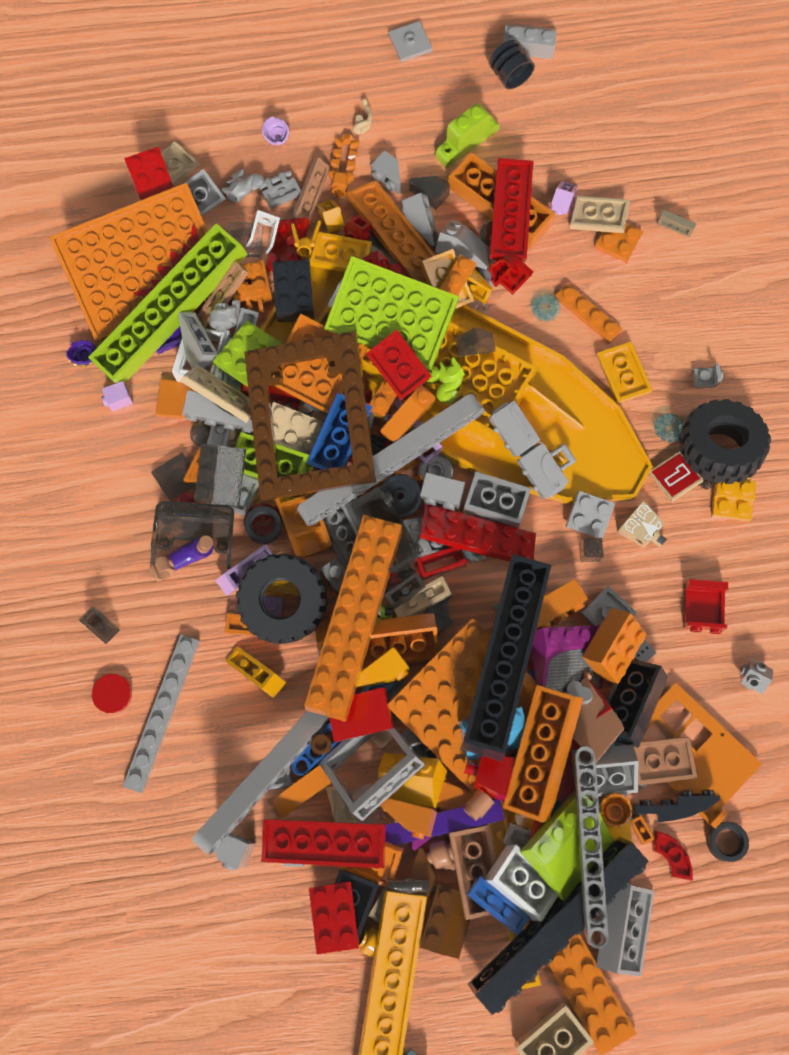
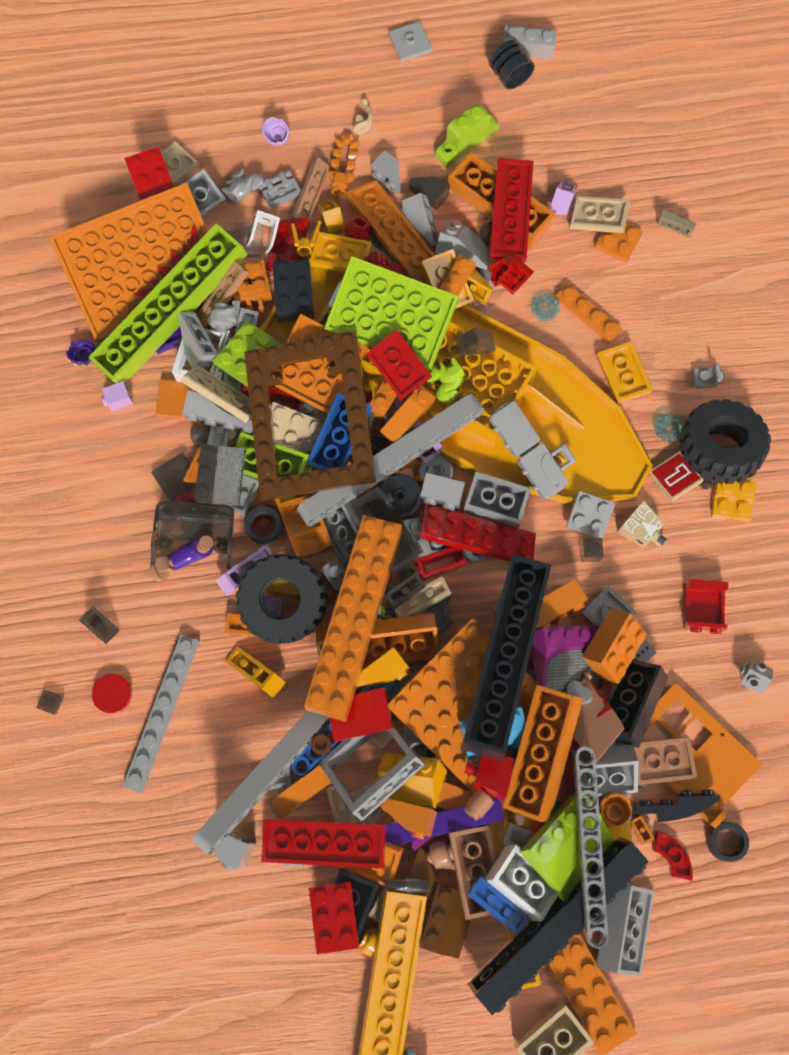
(50, 702): none -> clear smoke tile

